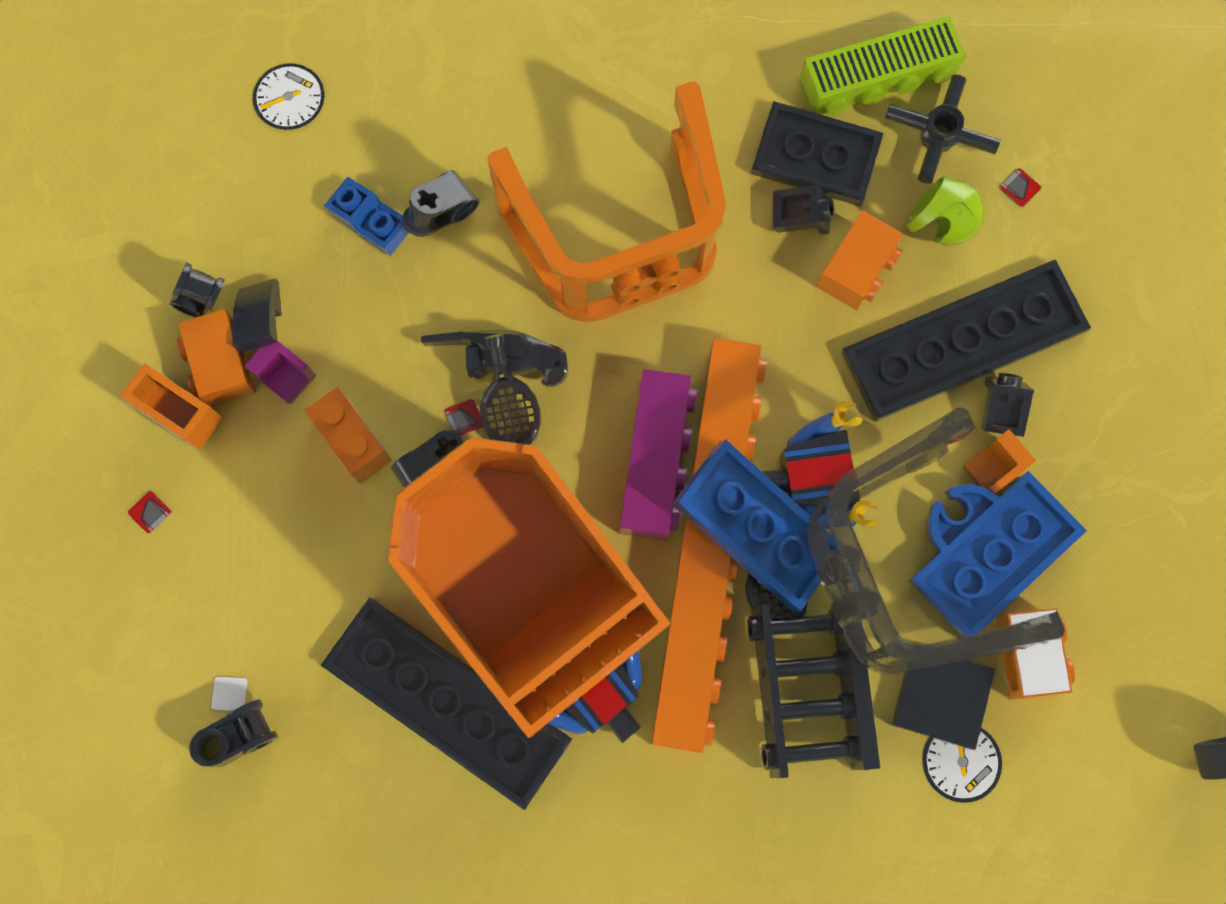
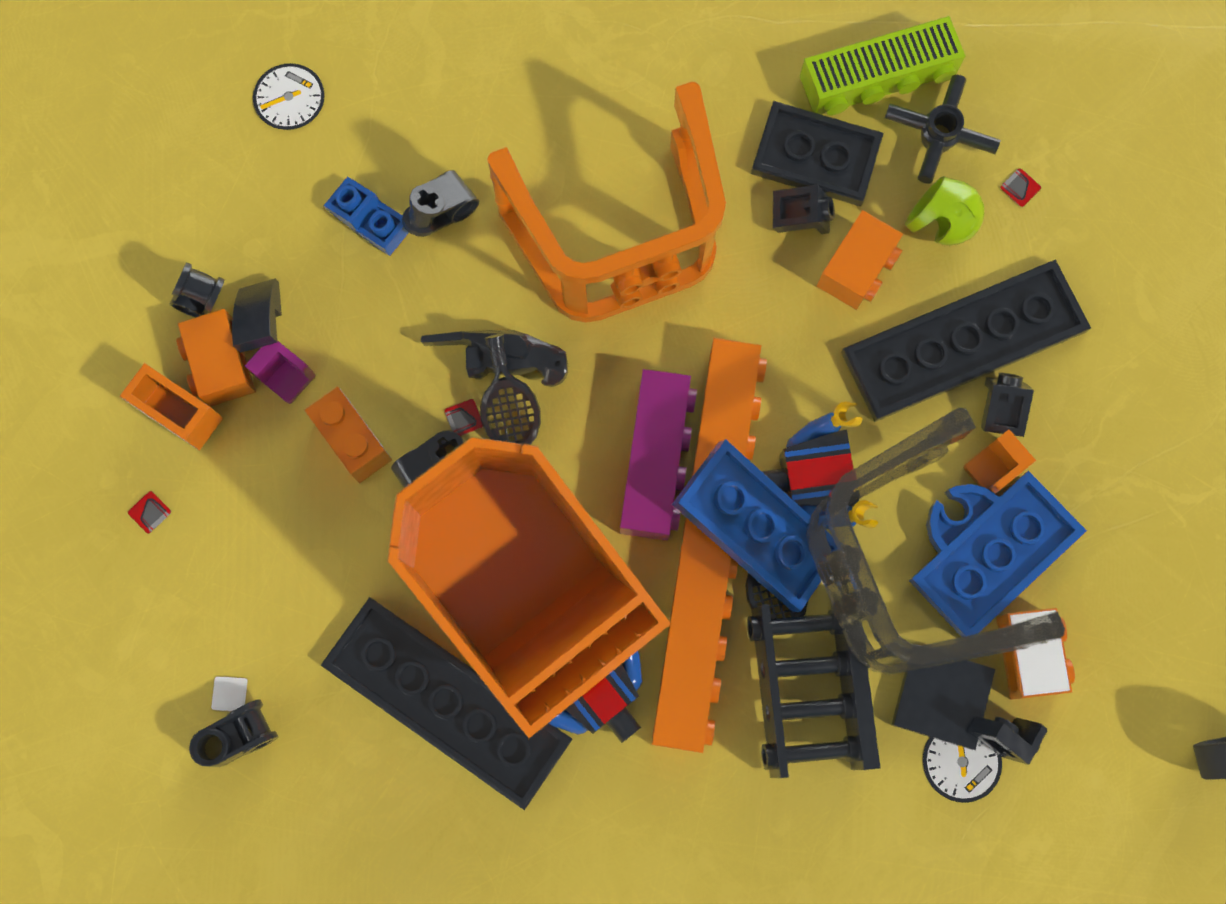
(1013, 740): none -> black bracket

